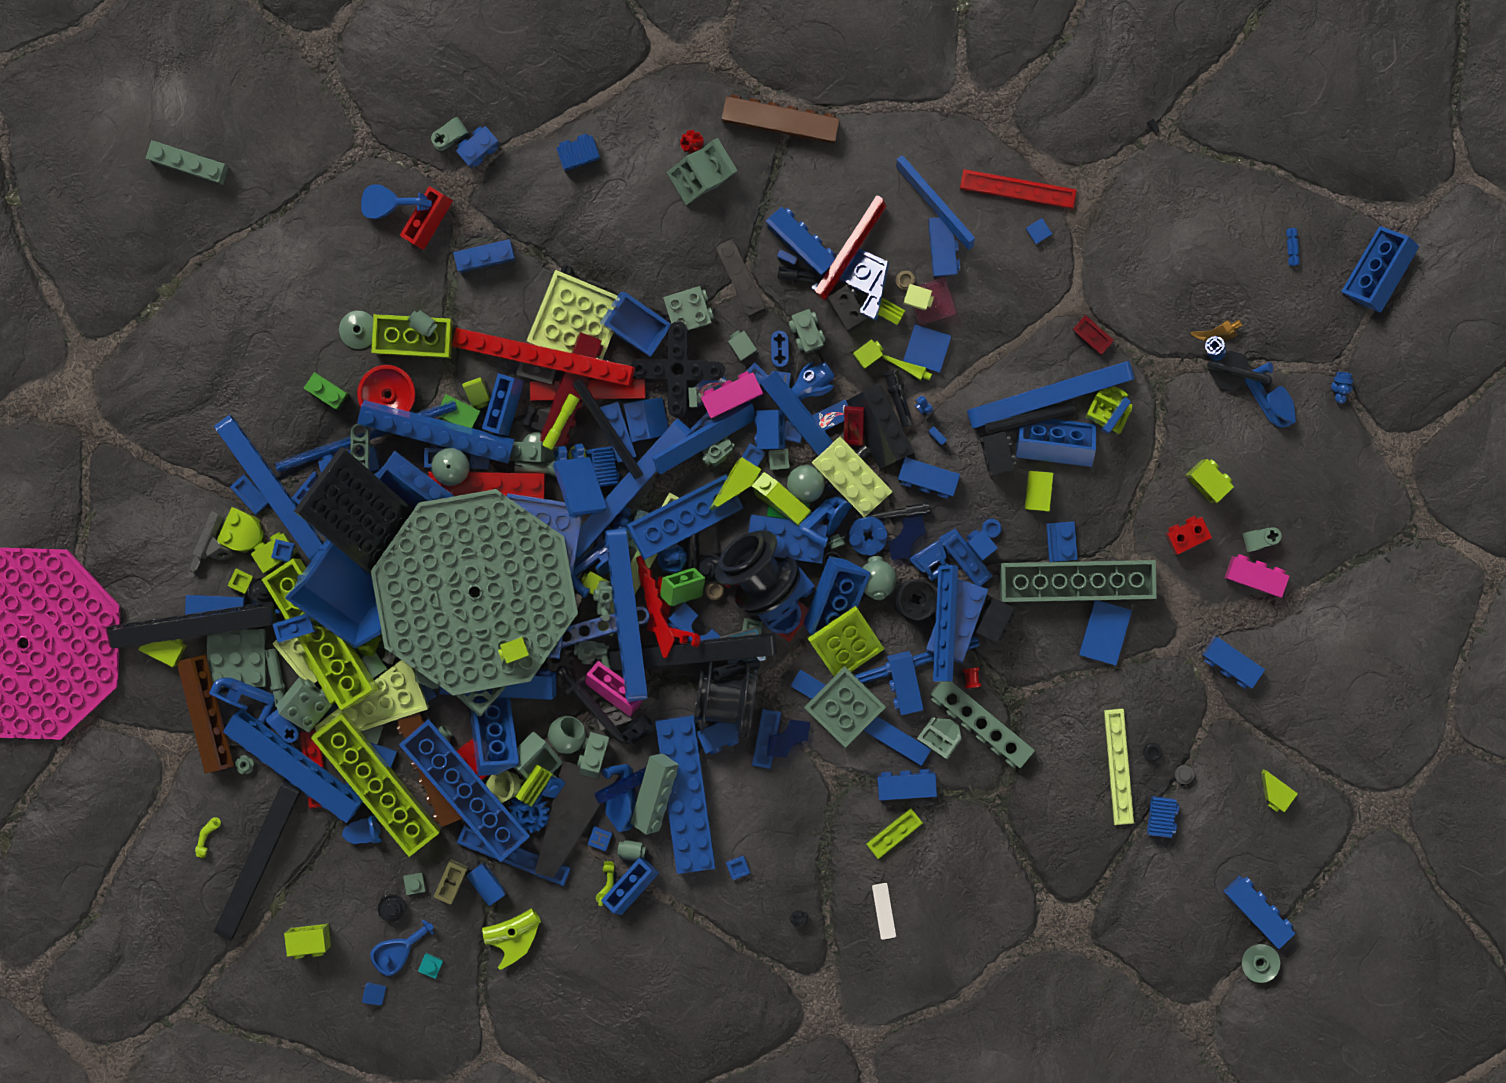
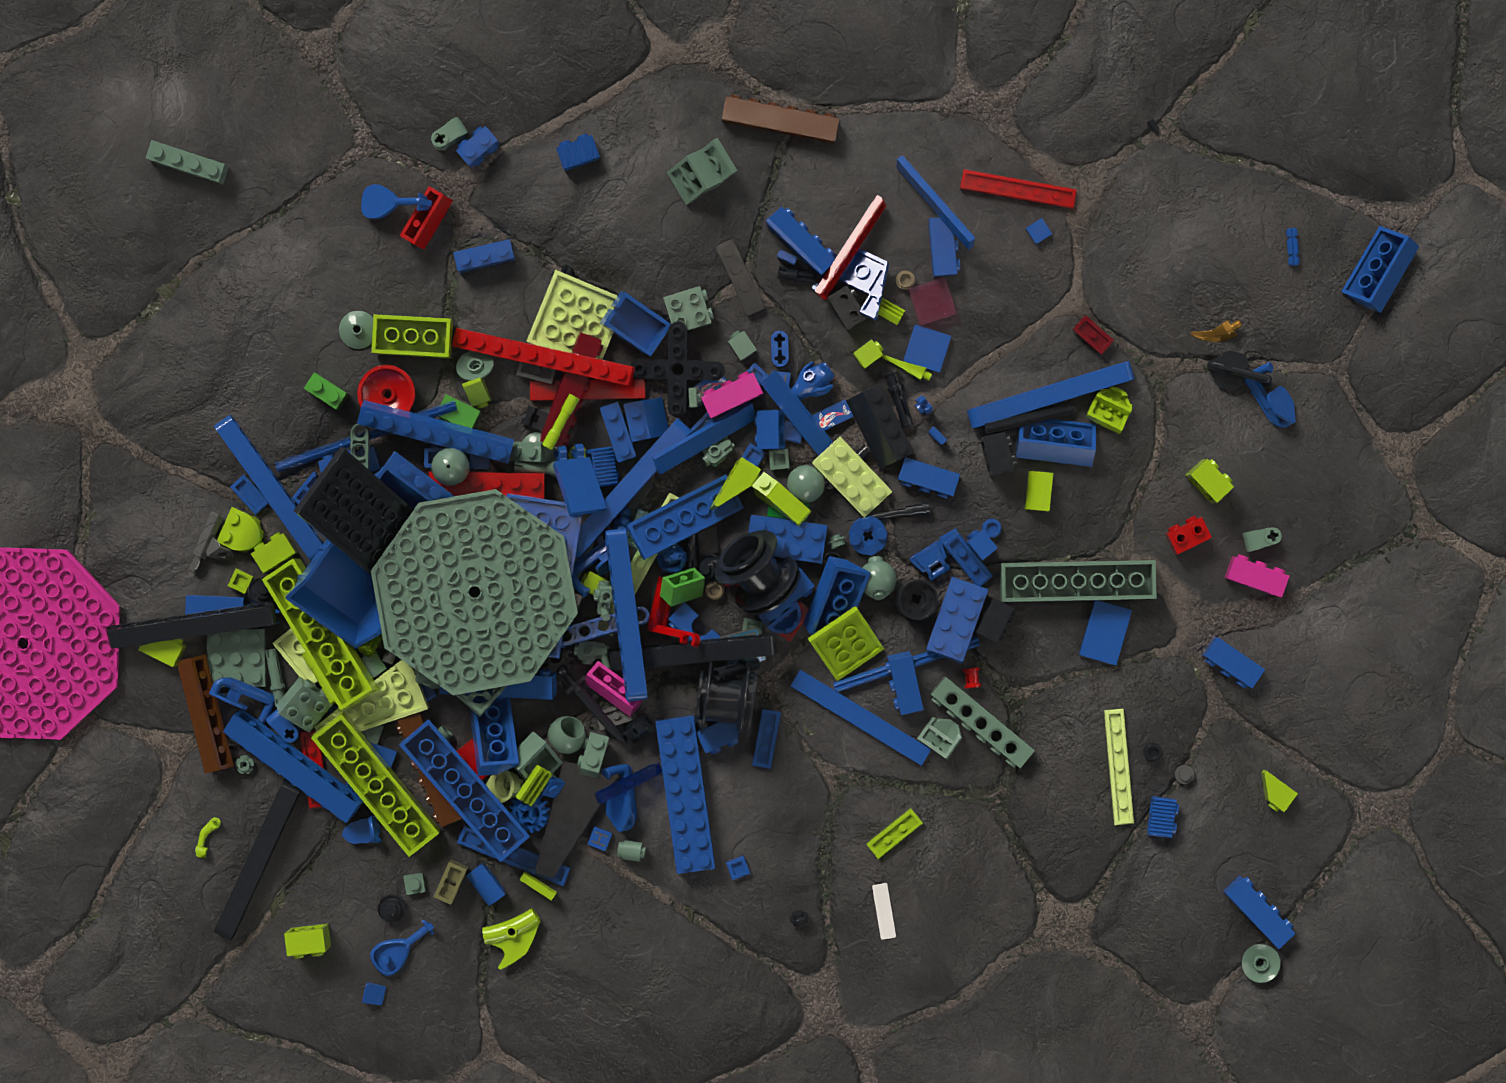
(283, 550): blue tile -> none
(294, 628): blue plate -> none
(422, 323): sand green brick -> none
(430, 965): teal plate -> none
(474, 365): none -> sand green dish
(503, 404): blue brick -> none
(513, 650): lime brick -> none
(538, 885): none -> lime tile
(607, 429): black axle -> none
(609, 869): lime piece -> none
(630, 886): blue brick -> none
(654, 605): red sword -> none
(654, 793): sand green brick -> none
(691, 141): red gear -> none
(795, 732): clear blue tile -> none
(805, 327): sand green brick -> none
(825, 510): blue piece -> none
(845, 706): sand green plate -> none
(854, 425): dark red plate -> none
(901, 545): clear blue tile -> none
(906, 785): blue brick -> none
(918, 297): yellowish green brick -> none
(945, 623): blue plate -> none
(1061, 541): blue plate -> none
(1118, 412): blue tile -> none
(1218, 351): blue wheel -> none
(1342, 385): blue piece -> none

